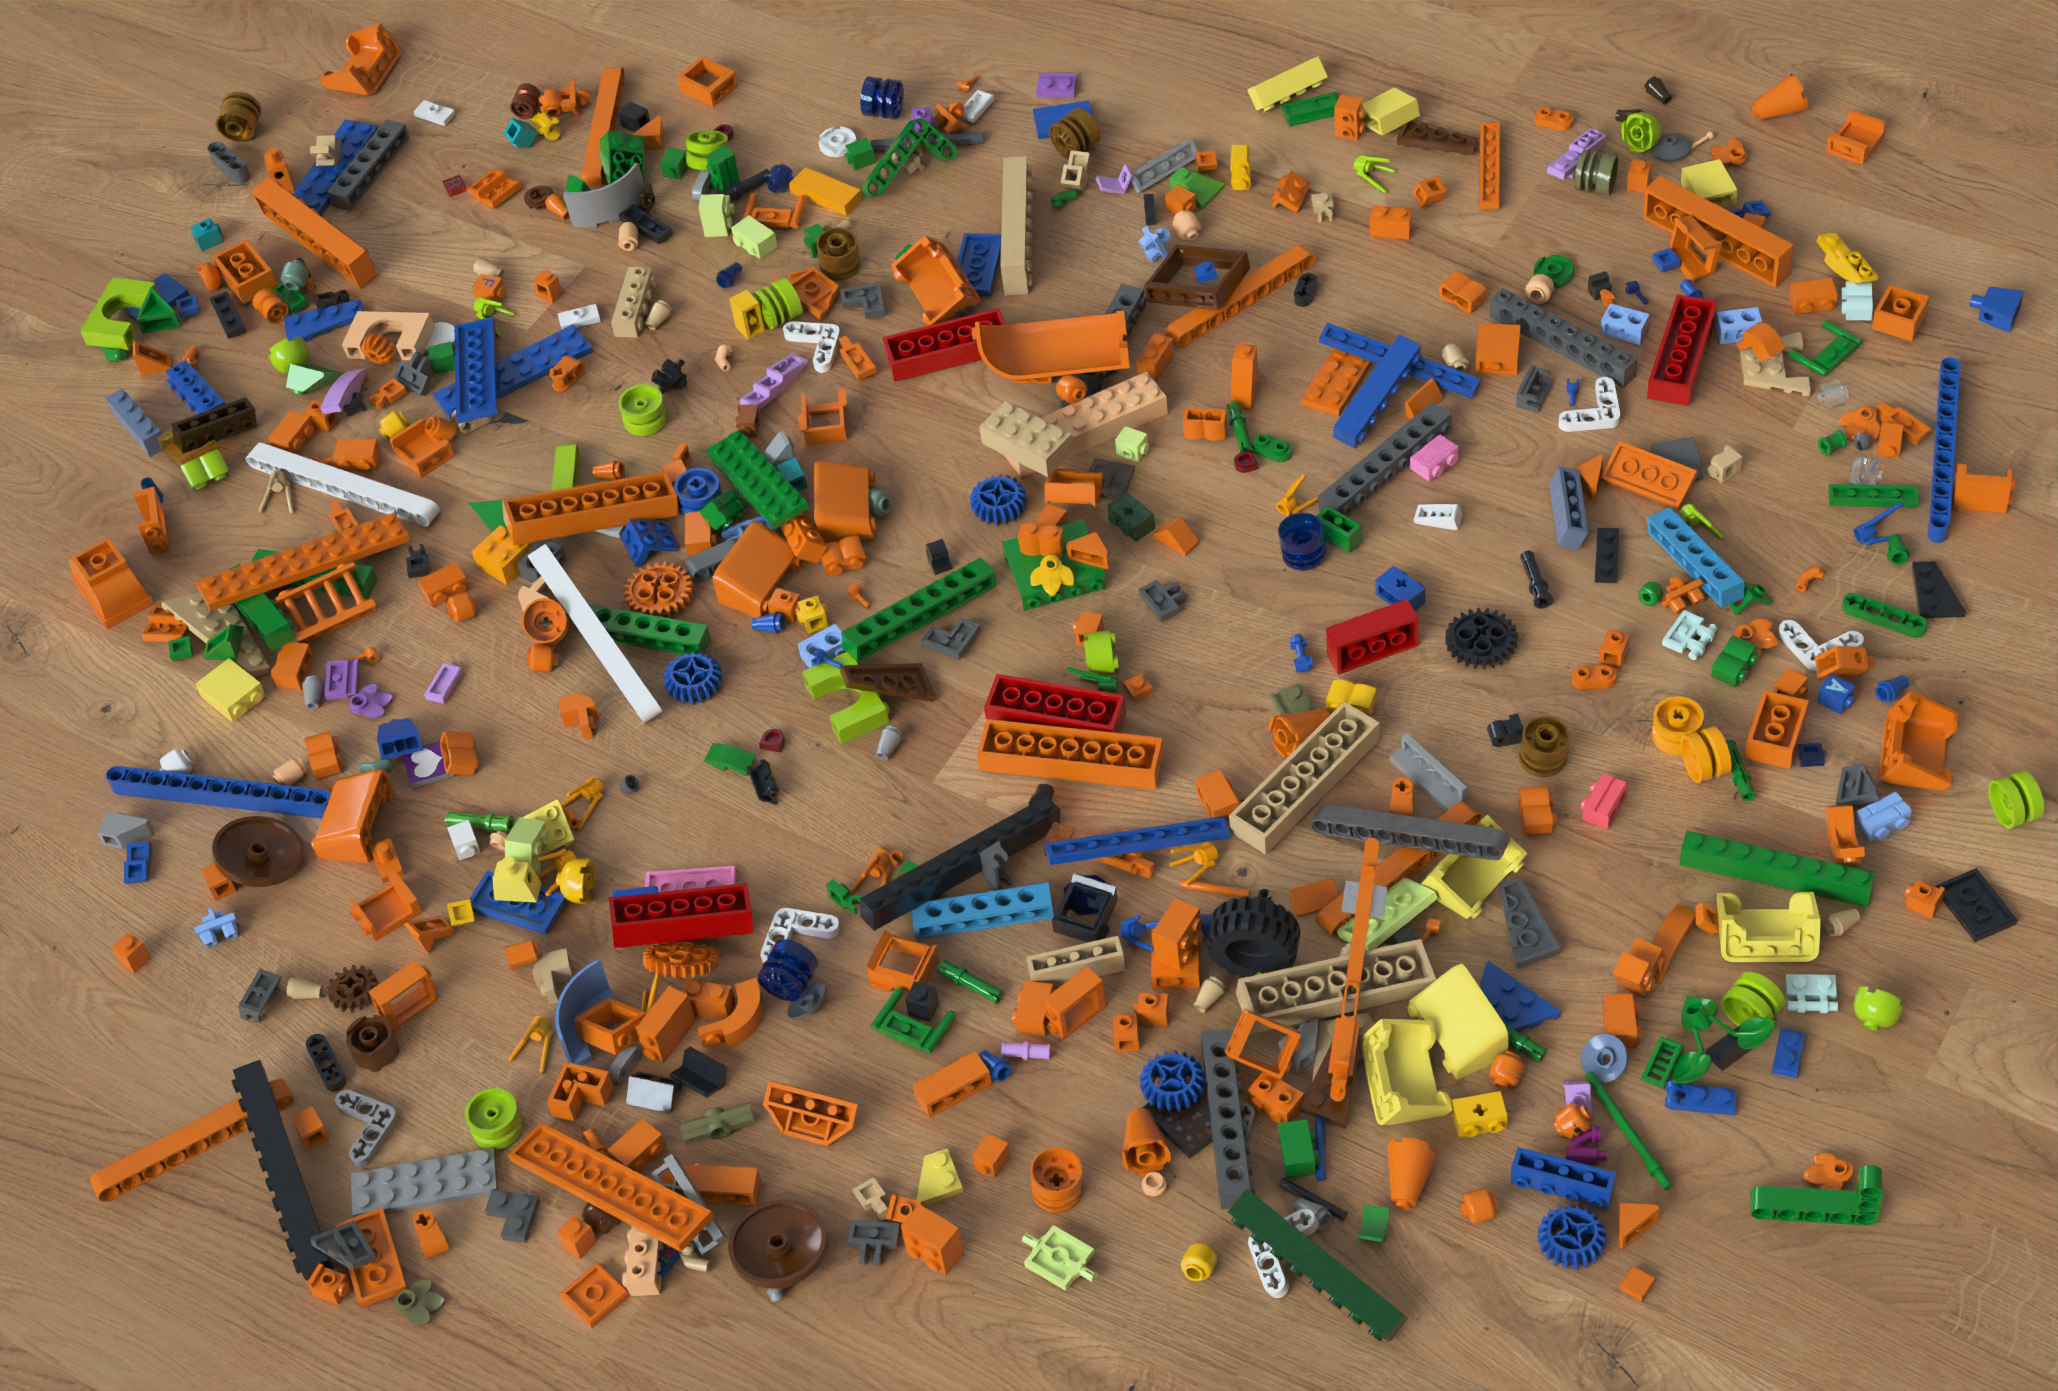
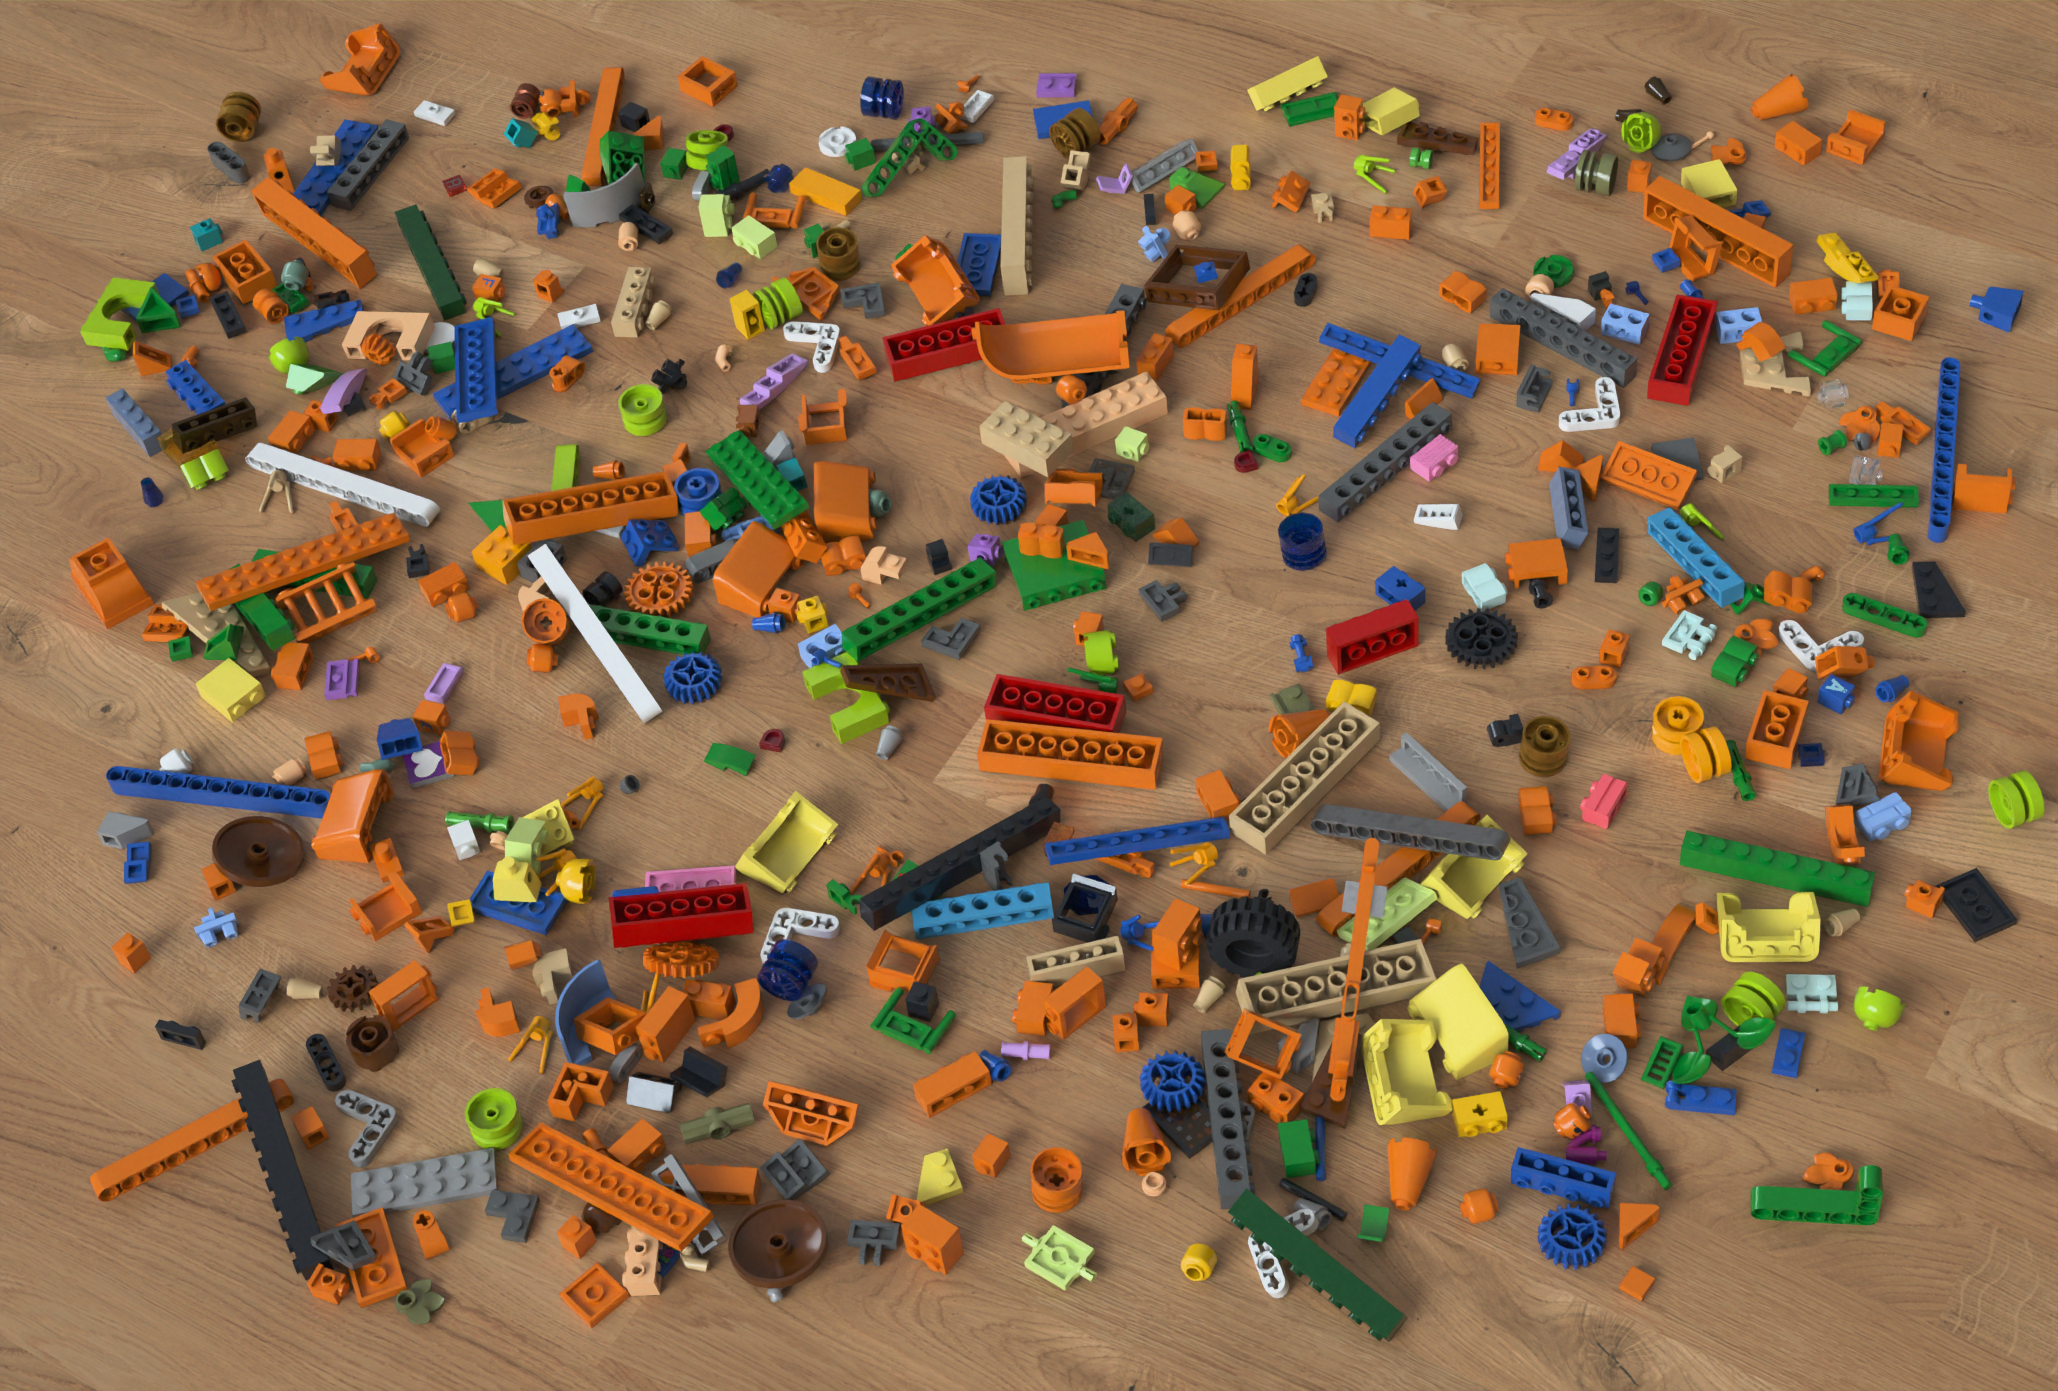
(155, 527): orange panel -> none
(180, 1034): none -> black plate
(197, 285): none -> orange pin
(312, 691): light grey cone -> none
(370, 702): medium lavender plate -> none
(430, 262): none -> dark green brick
(431, 717): none -> orange brick
(496, 1019): none -> orange brick
(548, 220): none -> blue hips
(603, 590): none -> black wheel
(763, 782): black hinge -> none
(787, 844): none -> light yellow windscreen
(794, 1170): none -> dark grey slope
(872, 1196): tan plate -> none
(882, 564): none -> light nougat brick
(961, 977): green pin -> none
(985, 547): none -> medium lavender brick
(1052, 577): yellow plate -> none
(1117, 120): none -> orange piece
(1170, 554): none -> black plate
(1340, 529): green brick -> none
(1402, 797): orange piece -> none
(1421, 158): none -> bright green wheel
(1484, 587): none -> light aqua brick
(1536, 560): none -> orange panel
(1559, 455): none -> orange slope
(1568, 309): none -> white slope
(1788, 591): none -> orange brick
(1798, 143): none -> orange brick
(1886, 278): none -> orange bracket

